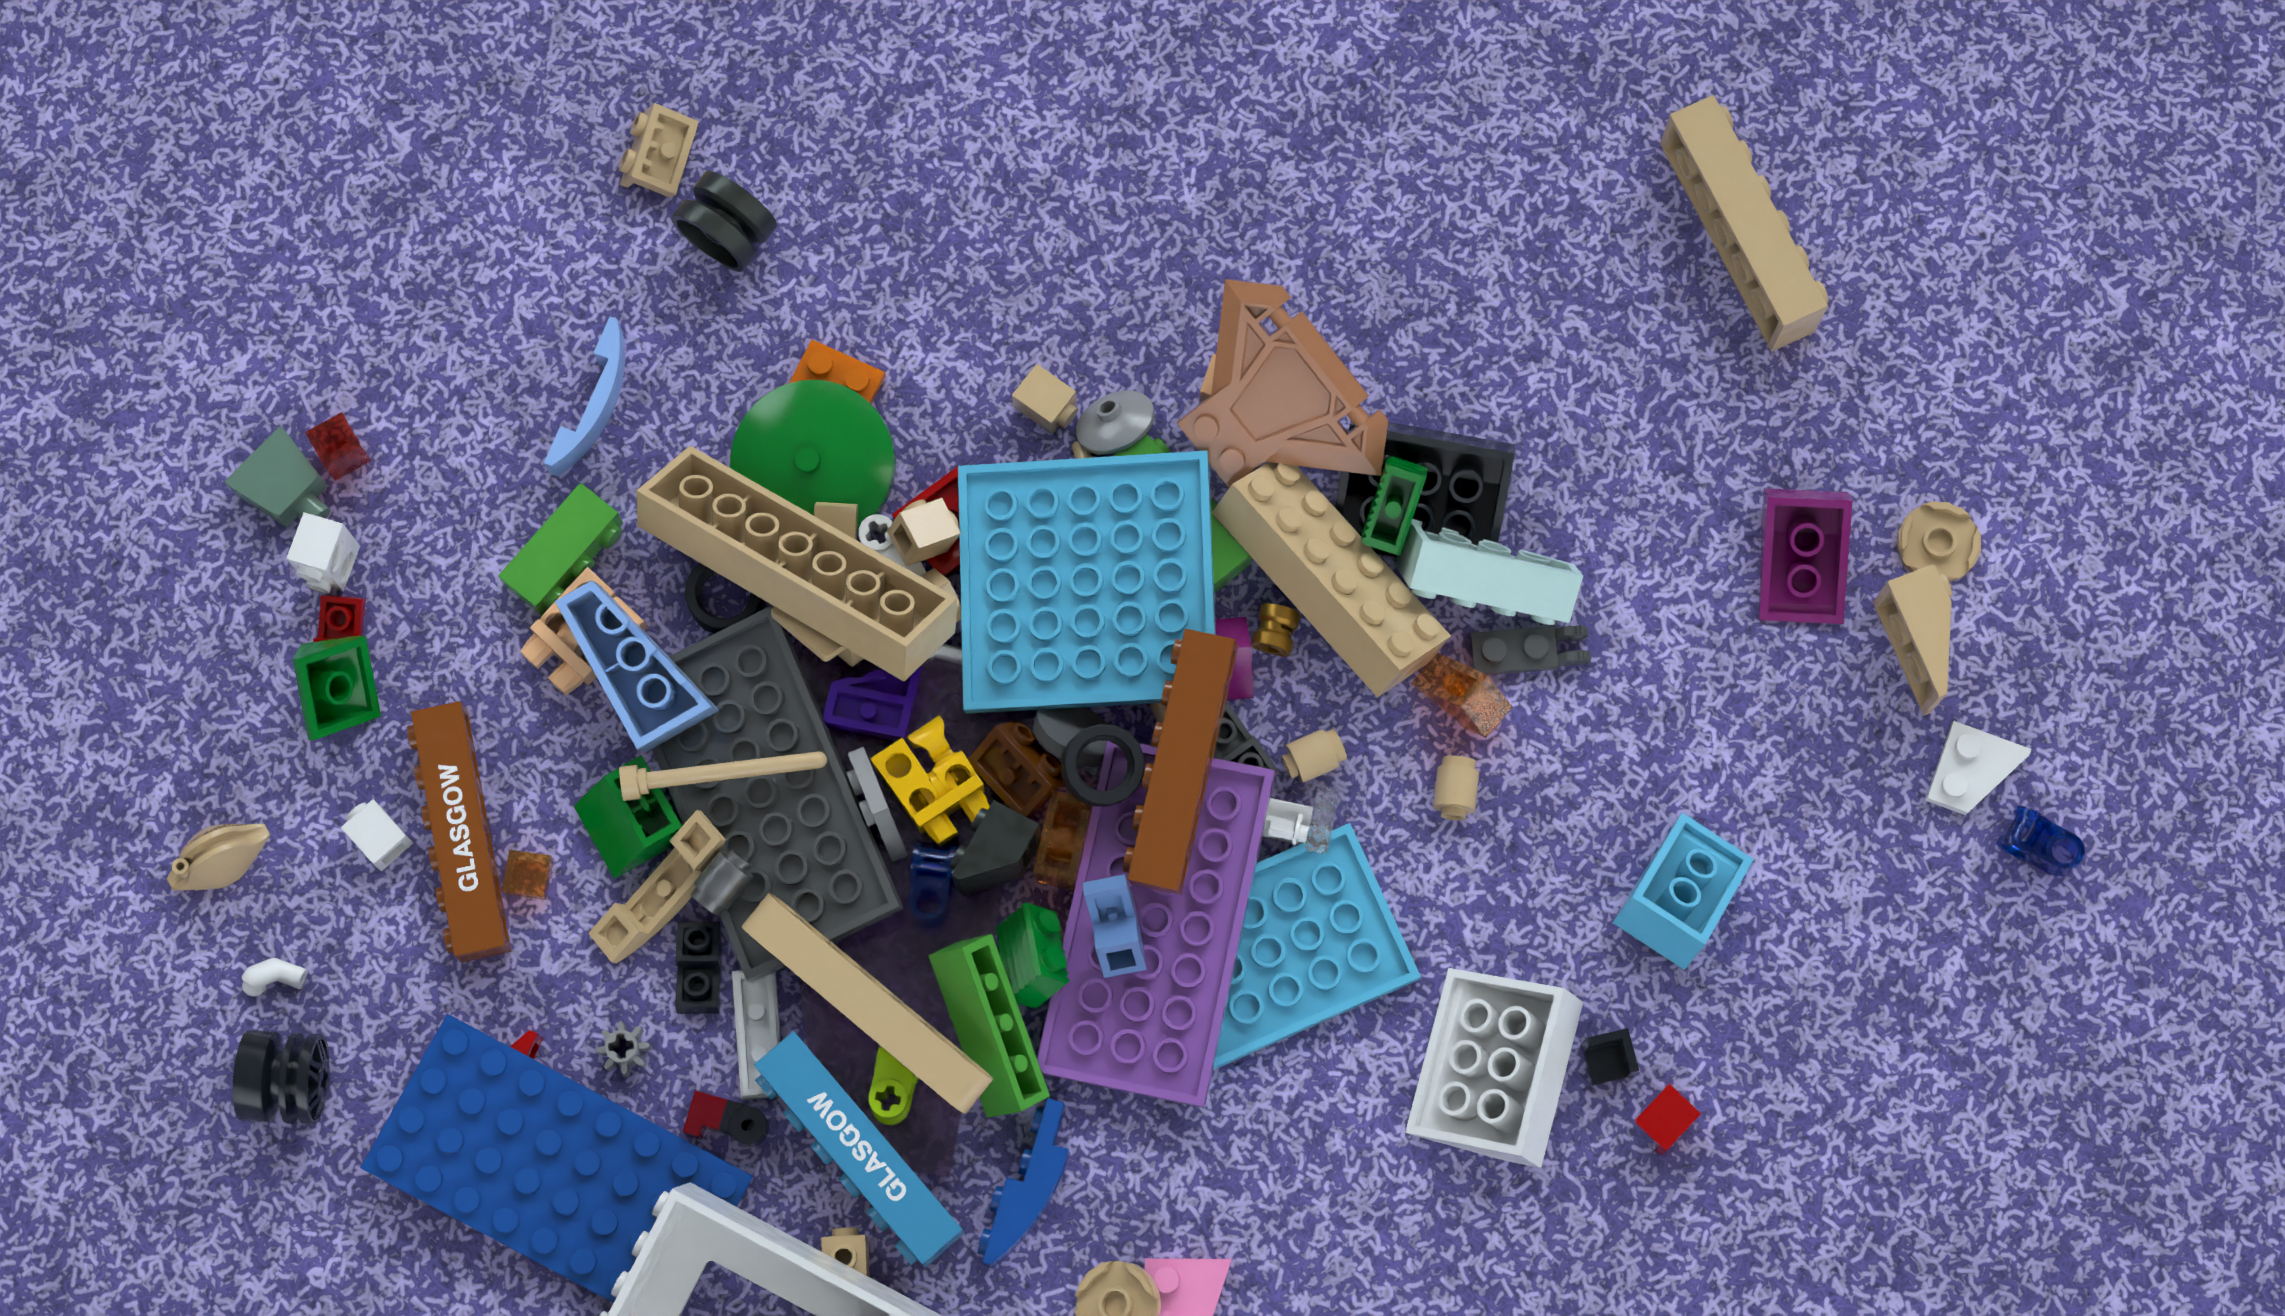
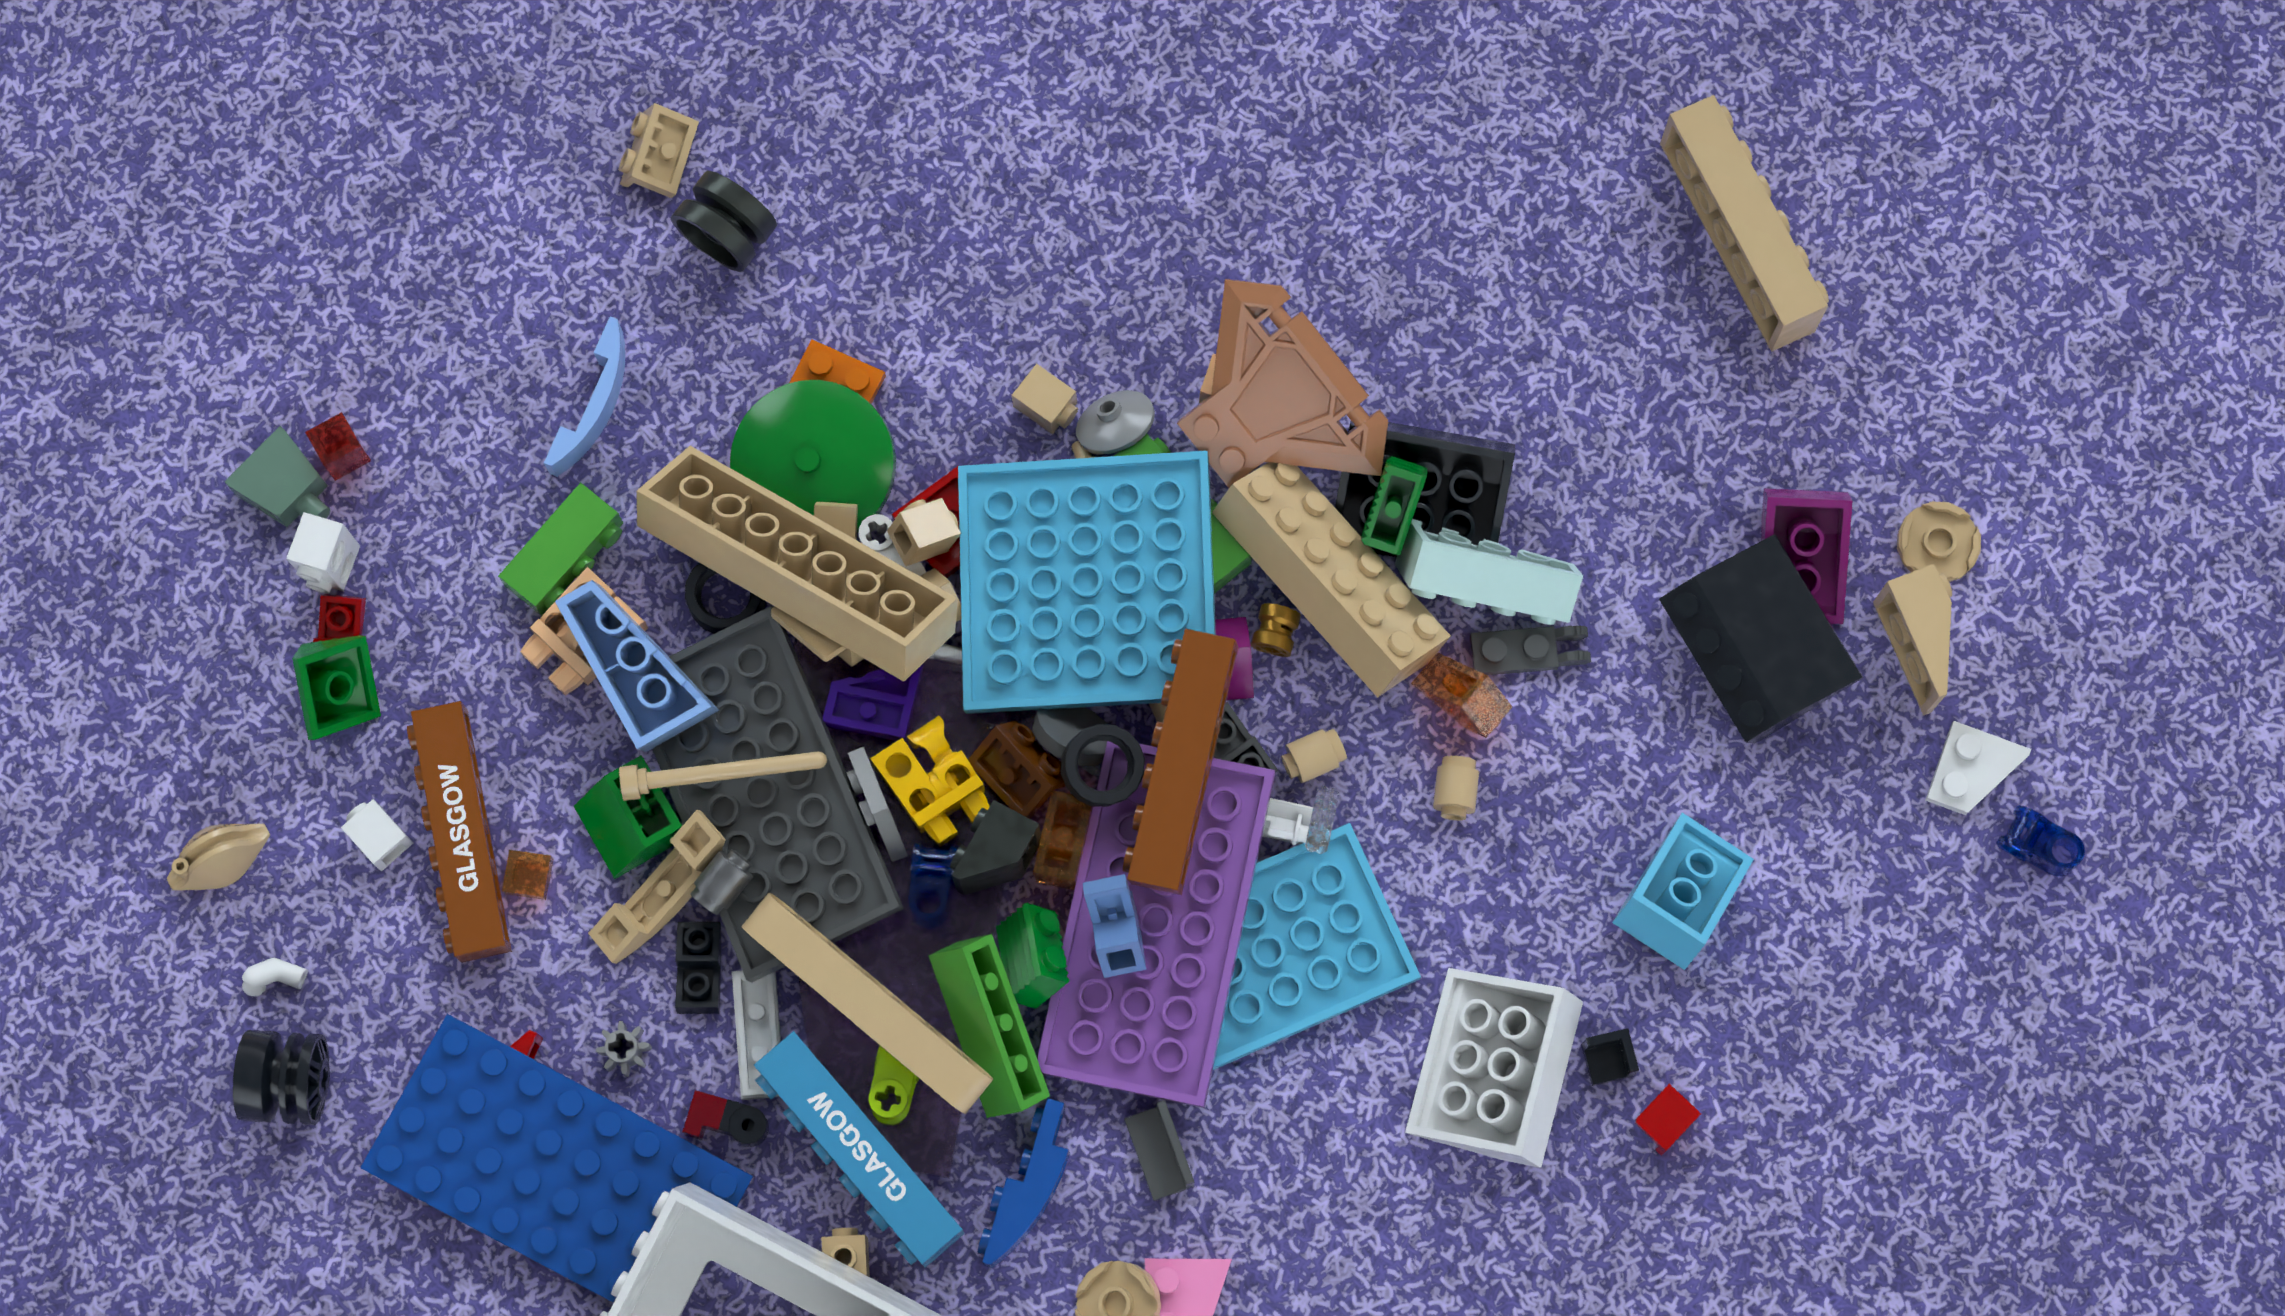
(1159, 1152): none -> dark grey panel
(1760, 639): none -> black slope

